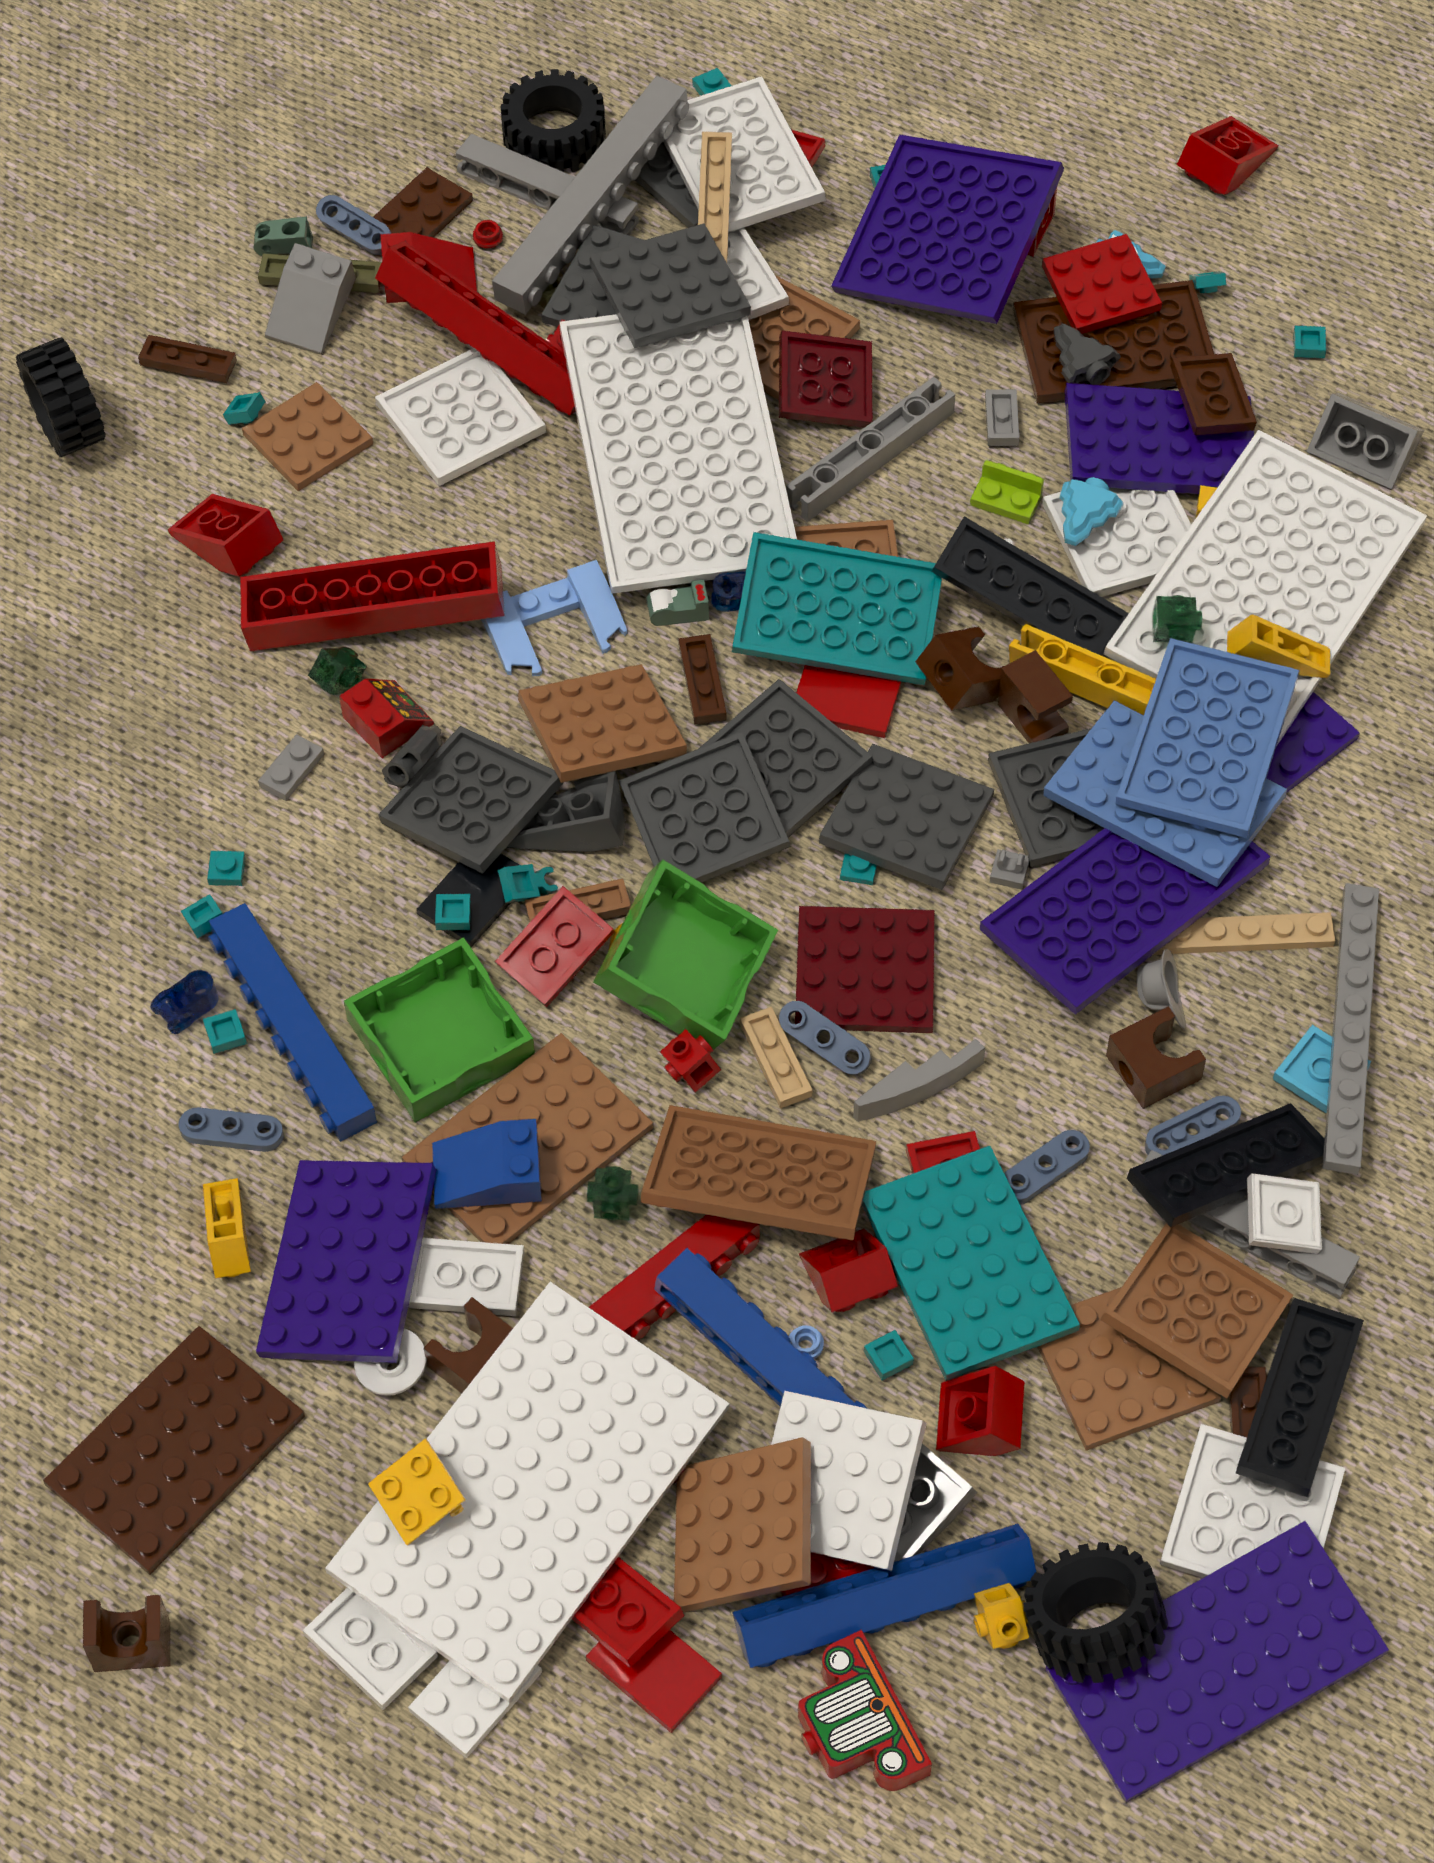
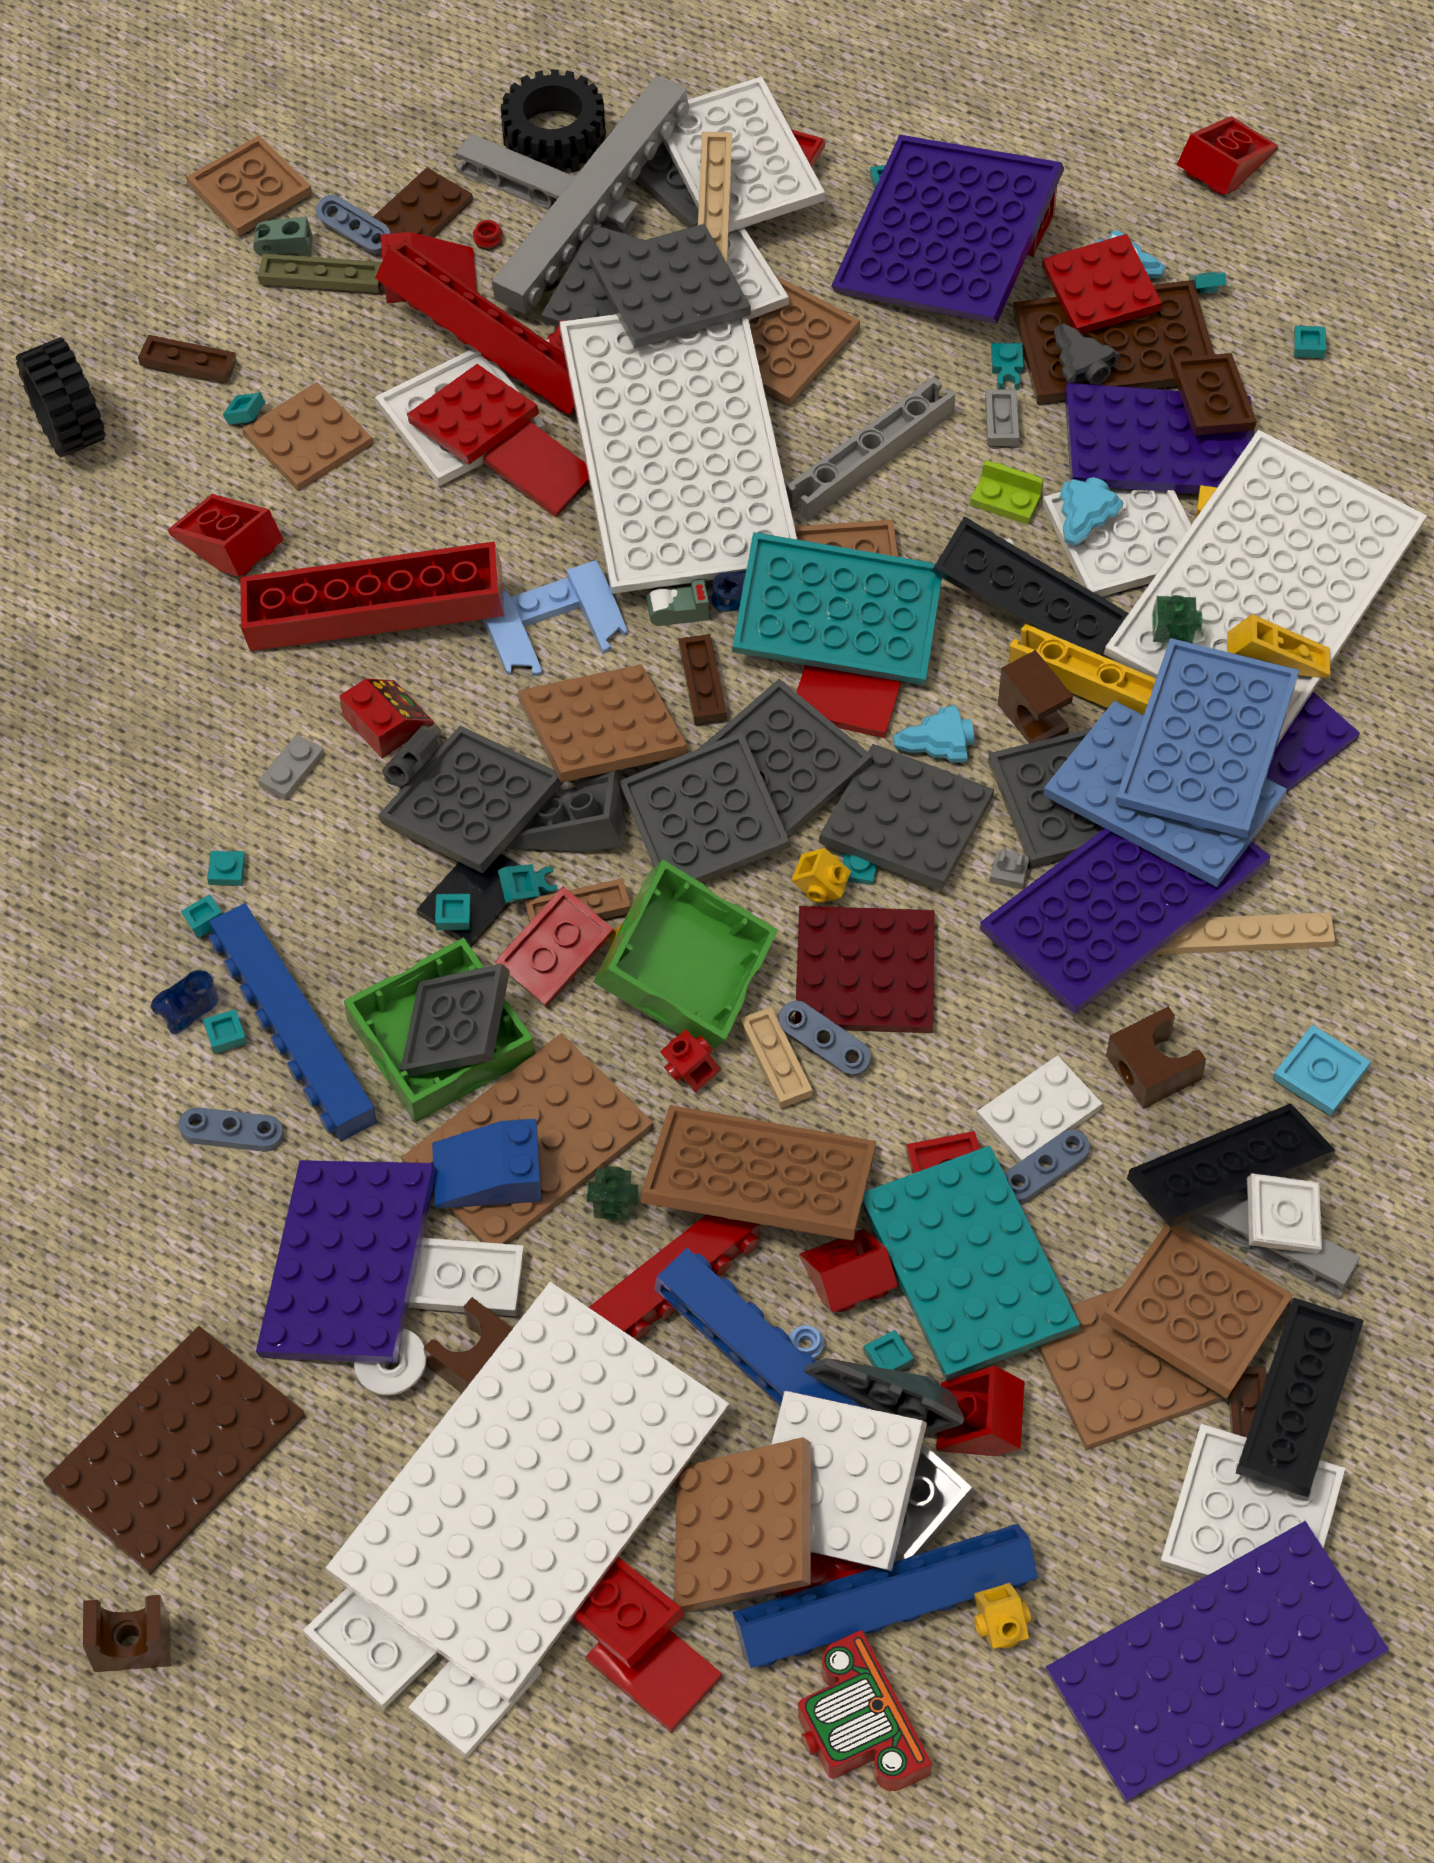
(226, 1228): yellow slope -> none
(249, 185): none -> medium nougat plate
(309, 298): light grey slope -> none
(337, 669): clear green brick -> none
(417, 1492): yellow hinge -> none
(455, 1020): none -> dark grey plate
(473, 414): none -> red plate
(539, 467): none -> red tile
(710, 82): teal plate -> none
(821, 876): none -> yellow brick
(825, 379): dark red plate -> none
(891, 1392): none -> dark grey wedge
(909, 1086): light grey slope -> none
(939, 736): none -> medium azure rock
(957, 672): reddish brown piece -> none
(1007, 363): none -> teal plate
(1039, 1109): none -> white plate
(1089, 1580): black tyre -> none
(1160, 987): light grey piece -> none
(1200, 1118): sand blue plate -> none
(1351, 1030): light grey plate -> none
(1364, 440): light grey slope -> none

